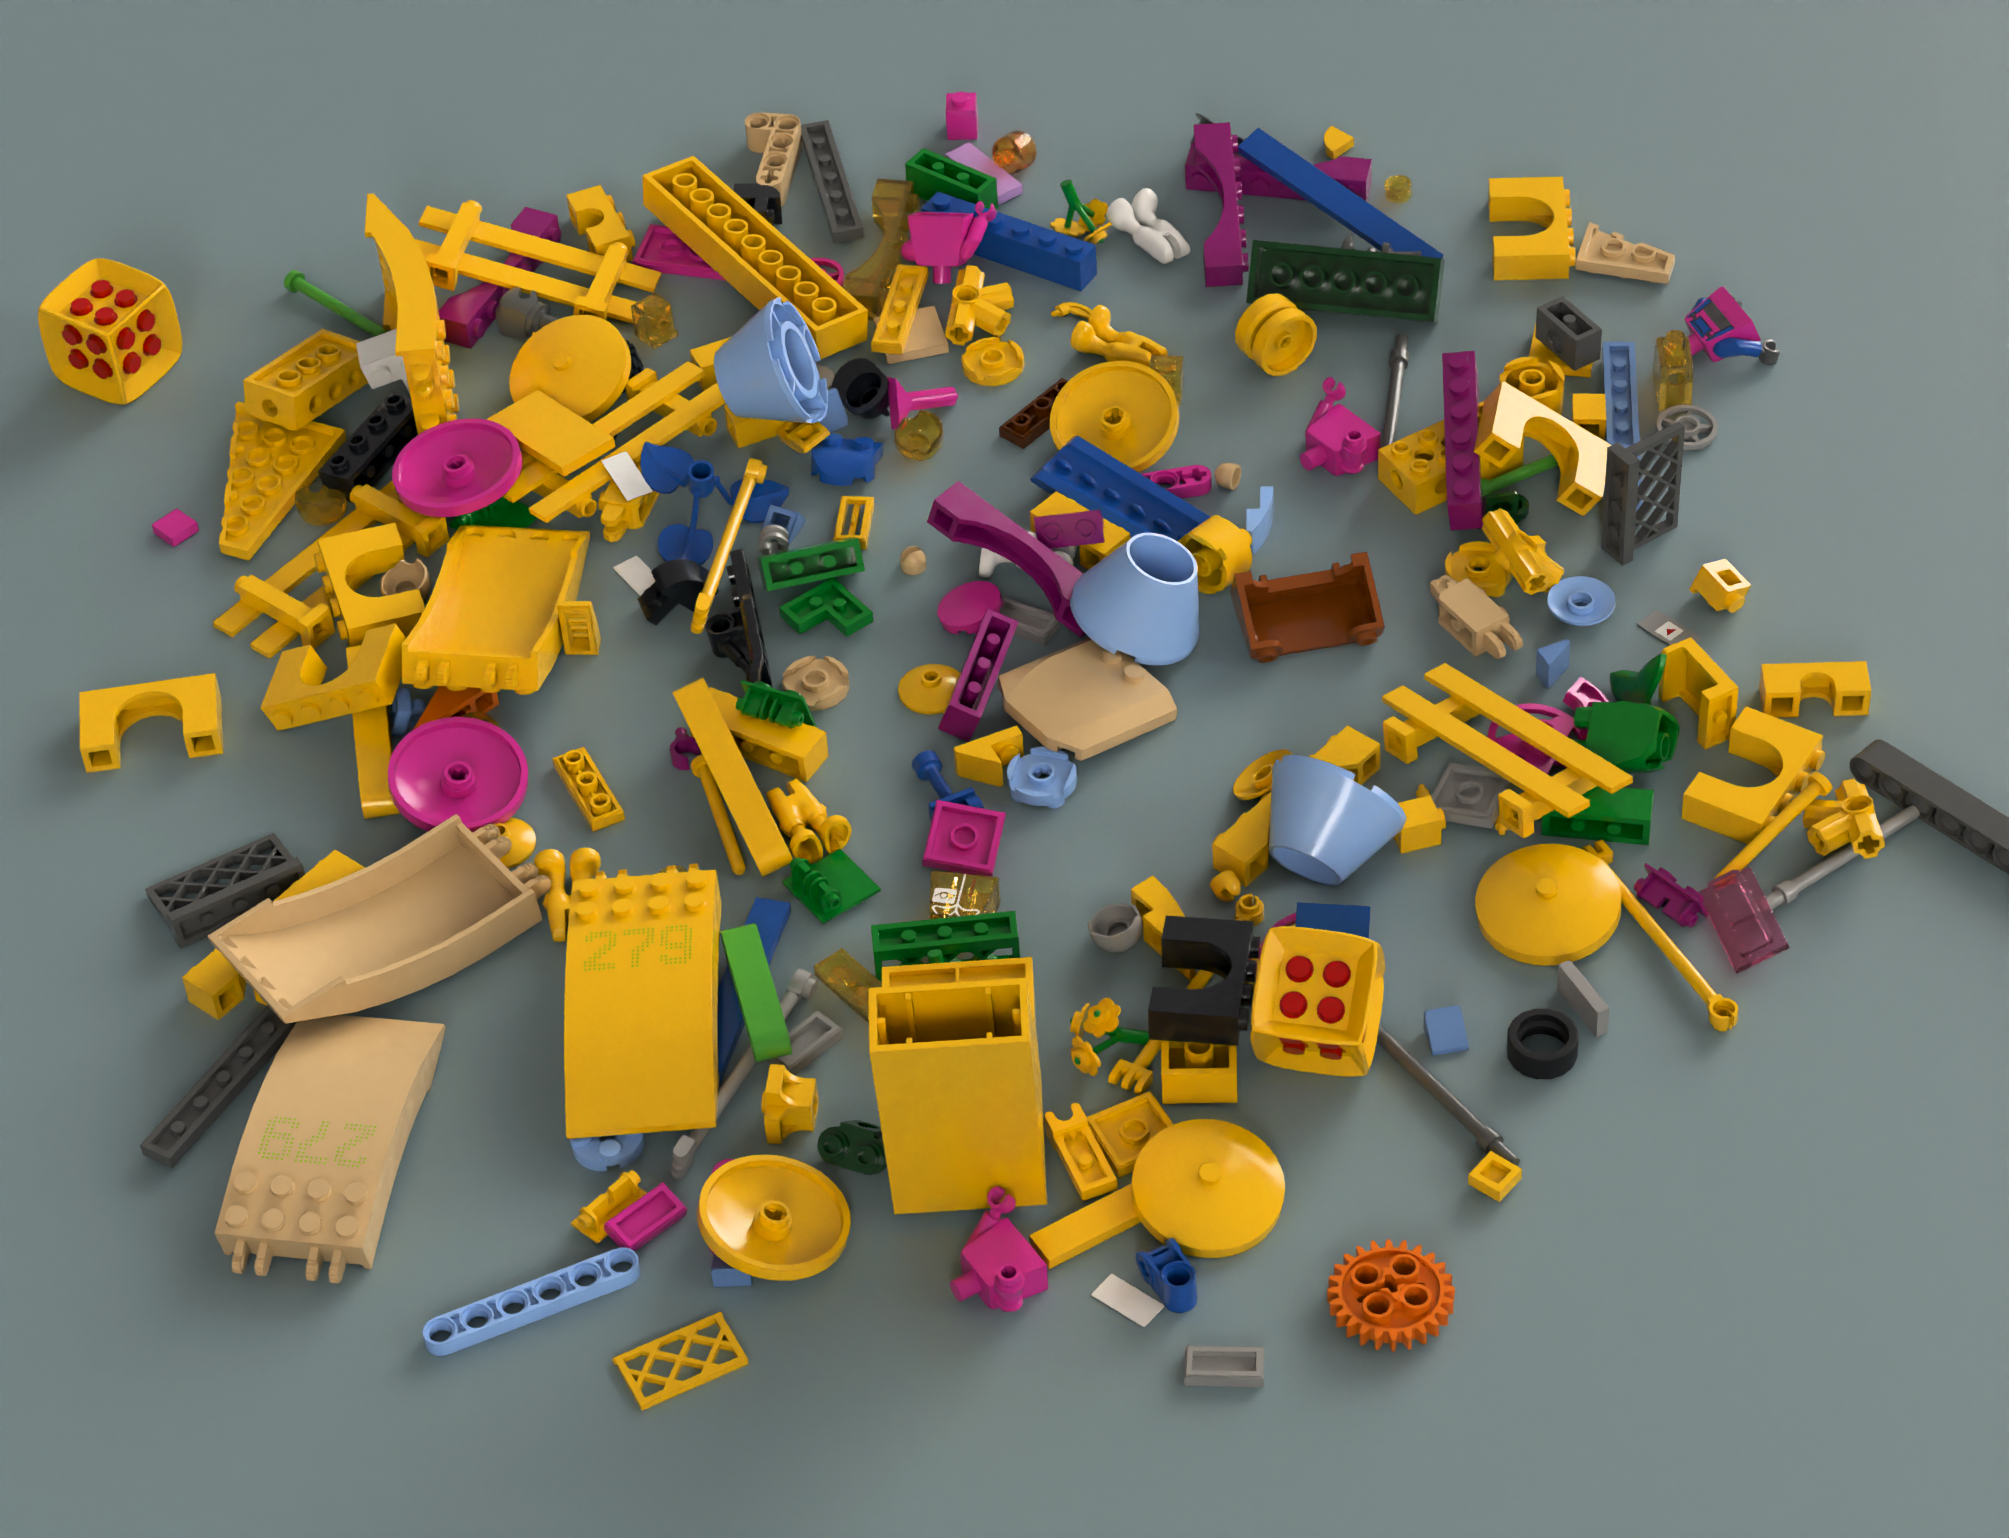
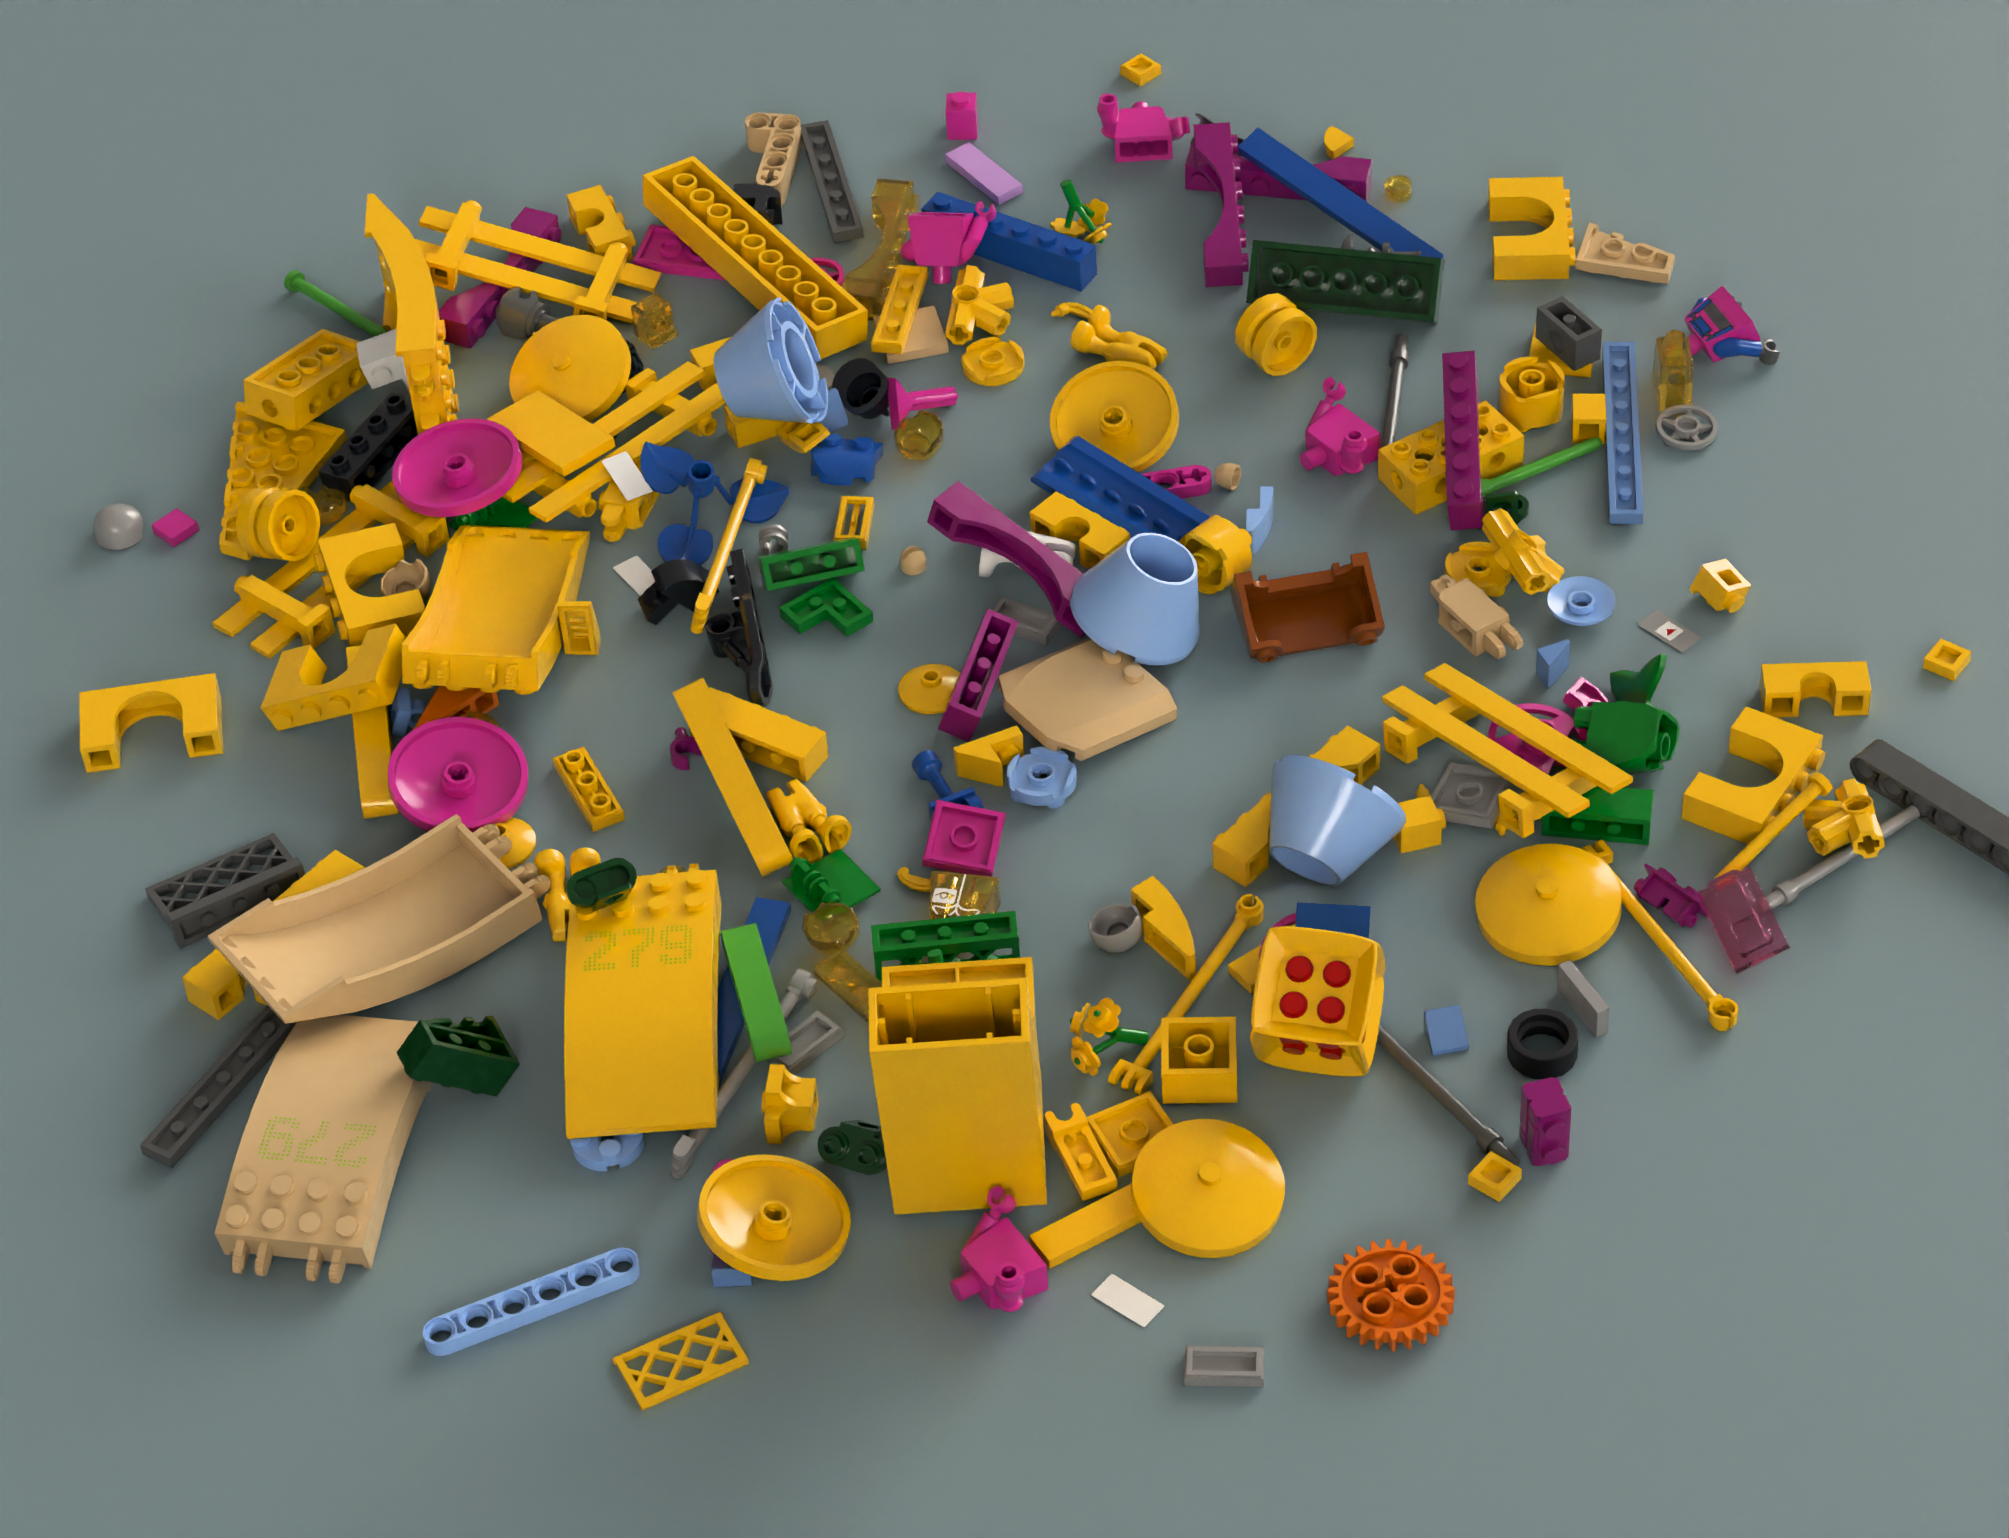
(110, 331): yellow piece -> none
(118, 526): none -> light grey hair
(278, 523): none -> yellow wheel
(459, 1054): none -> dark green wedge
(602, 884): none -> dark green bracket
(607, 1205): yellow hinge -> none
(645, 1218): dark pink tile -> none
(701, 770): yellow bar -> none
(782, 707): green hinge -> none
(788, 519): medium blue slope -> none
(819, 681): tan tile -> none
(831, 928): none -> clear yellow hair
(914, 882): none -> yellow piece
(937, 173): green brick -> none
(966, 606): dark pink tile -> none
(1014, 151): clear orange head -> none
(1032, 419): reddish brown tile -> none
(1070, 529): magenta hinge -> none
(1140, 69): none -> yellow tile
(1140, 131): none -> dark pink torso
(1154, 235): white piece -> none
(1169, 1276): blue piece -> none
(1172, 370): clear yellow brick -> none
(1213, 1012): black arch -> none
(1226, 885): yellow hinge -> none
(1257, 777): yellow dish -> none
(1545, 1121): none -> magenta brick
(1580, 454): yellow arch -> none
(1624, 494): dark grey fence -> none
(1703, 687): yellow panel -> none
(1947, 659): none -> yellow tile

